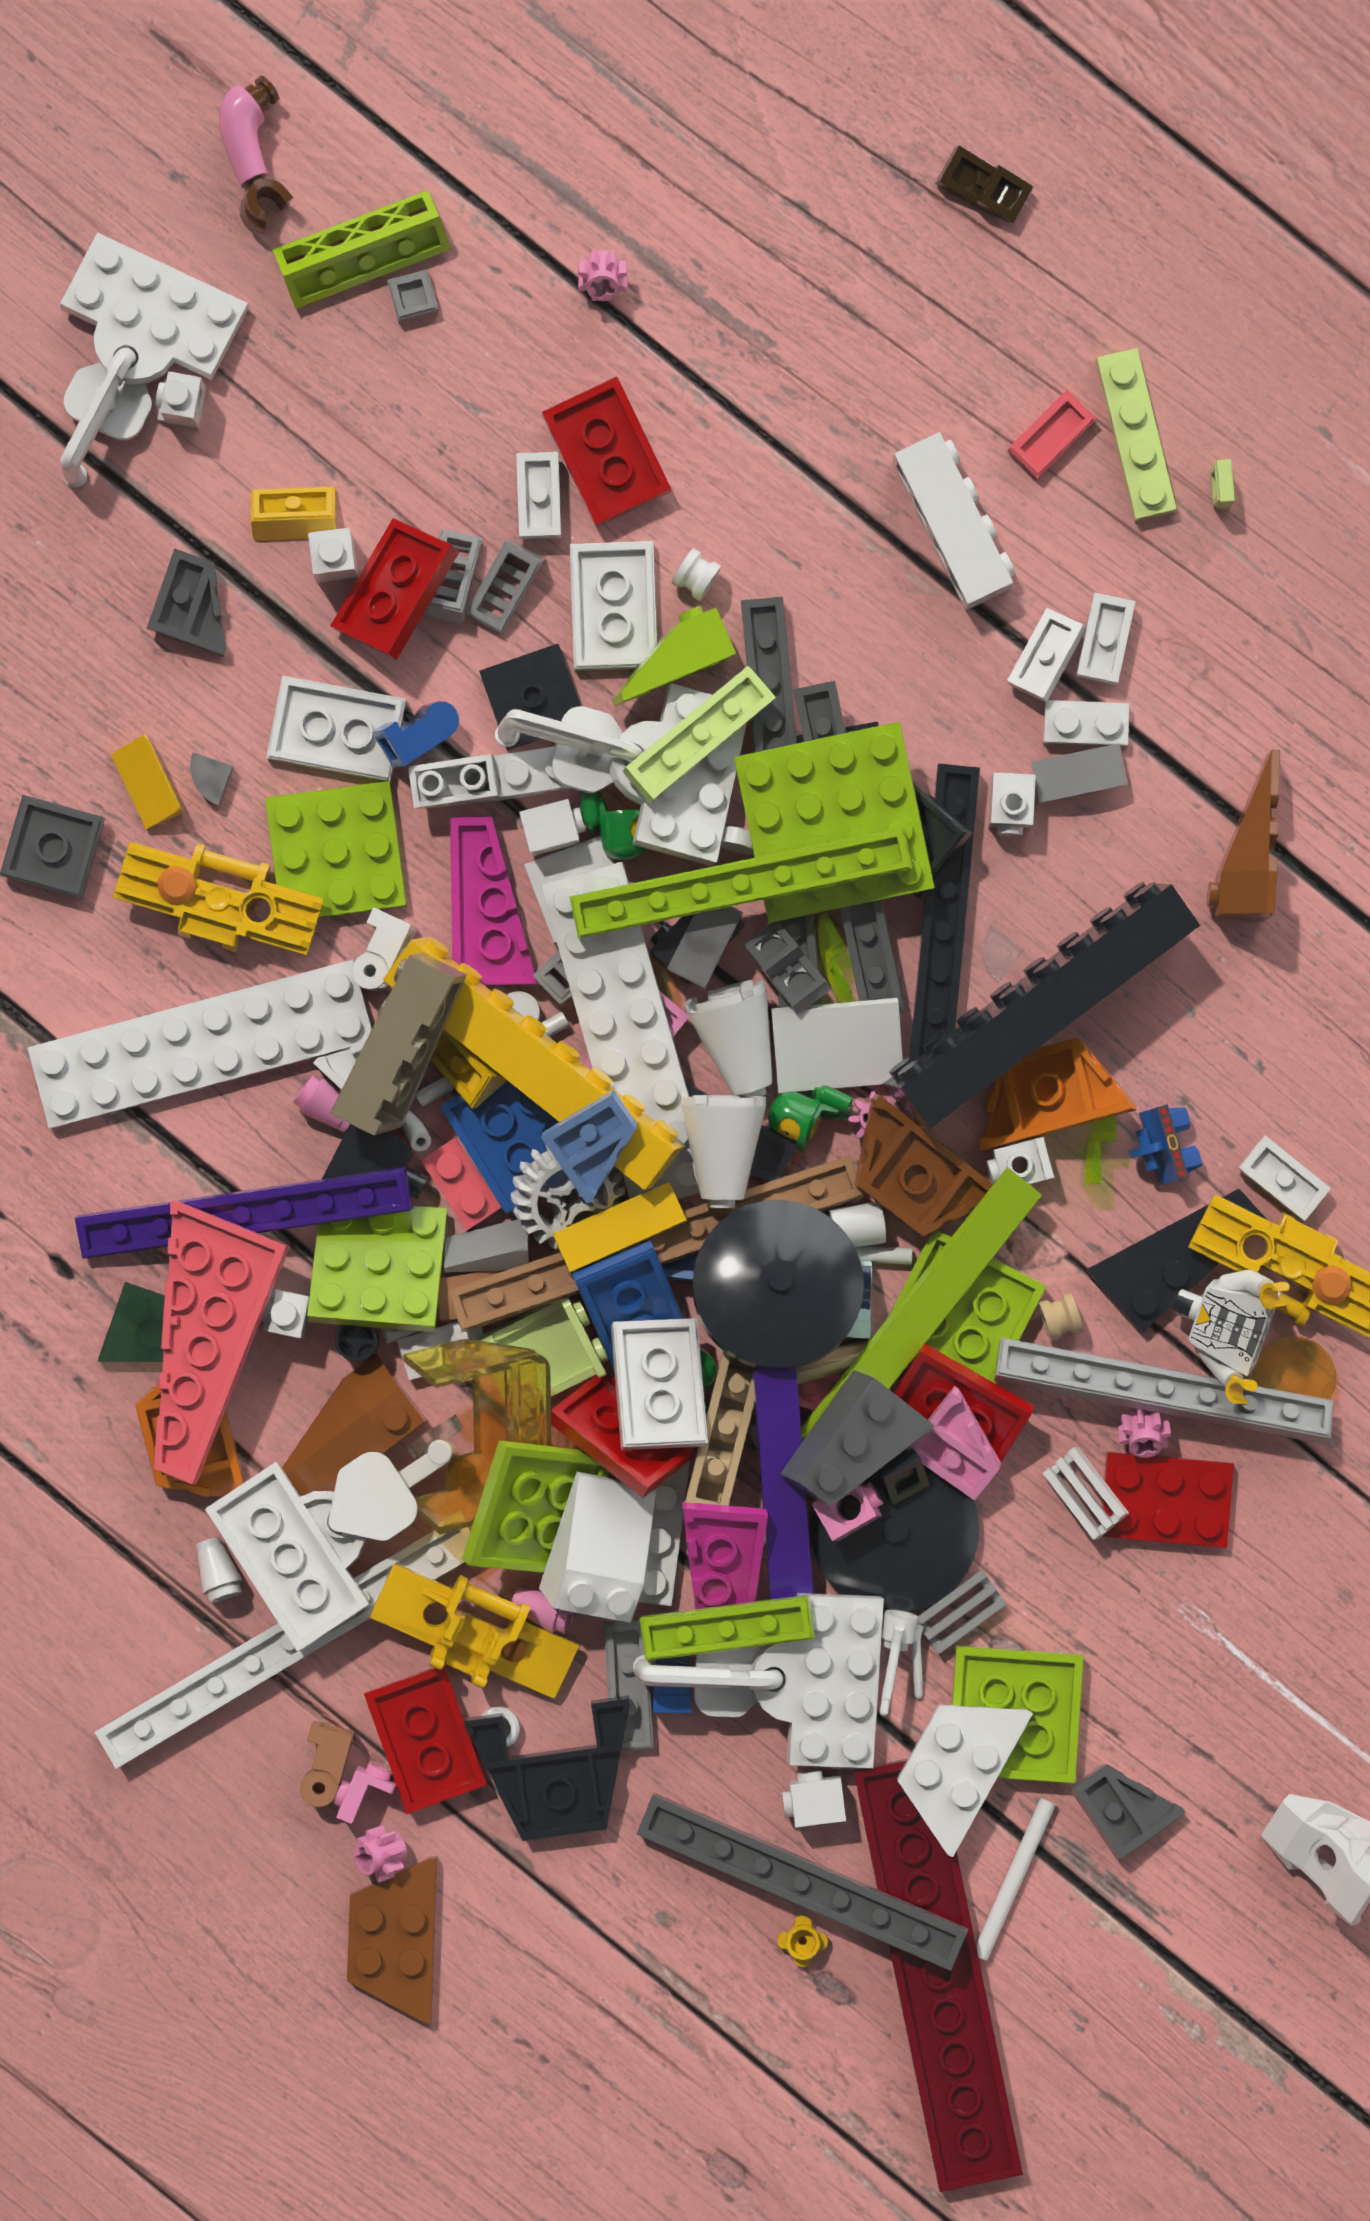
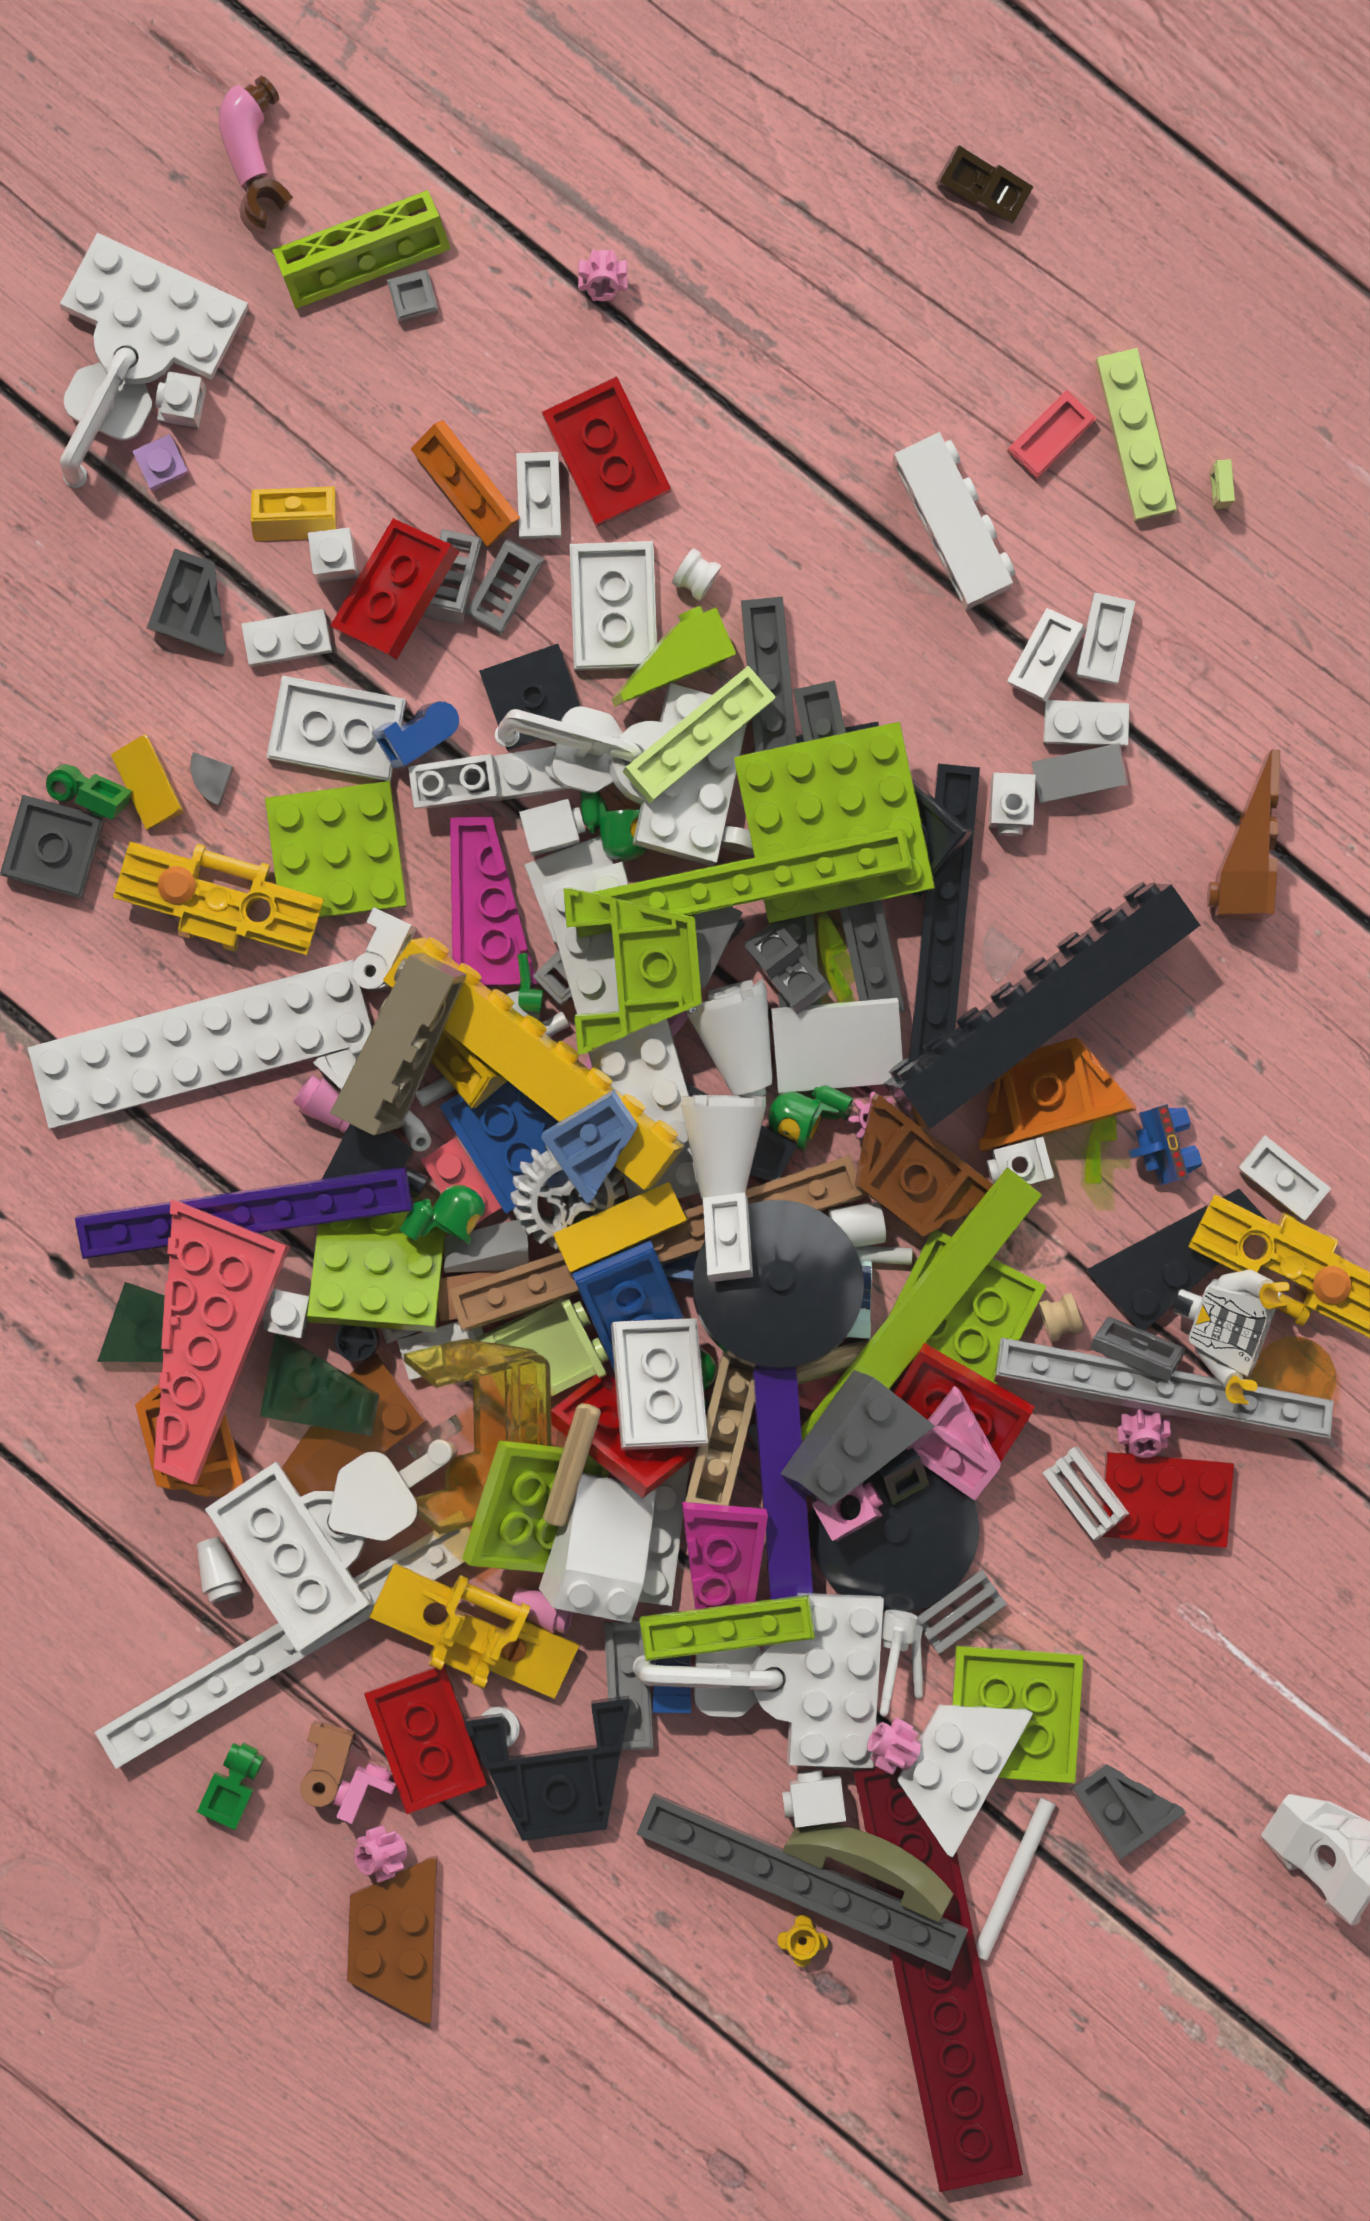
(96, 793): none -> green plate
(160, 462): none -> lavender plate
(228, 1796): none -> green plate
(286, 638): none -> white plate
(314, 1392): none -> clear green wing
(453, 1212): none -> green piece
(465, 483): none -> orange plate
(528, 998): none -> green hand
(571, 1464): none -> tan axle
(652, 965): none -> lime wing
(727, 1237): none -> white plate
(875, 1857): none -> olive slope
(894, 1746): none -> bright pink gear
(1137, 1348): none -> flat silver tile

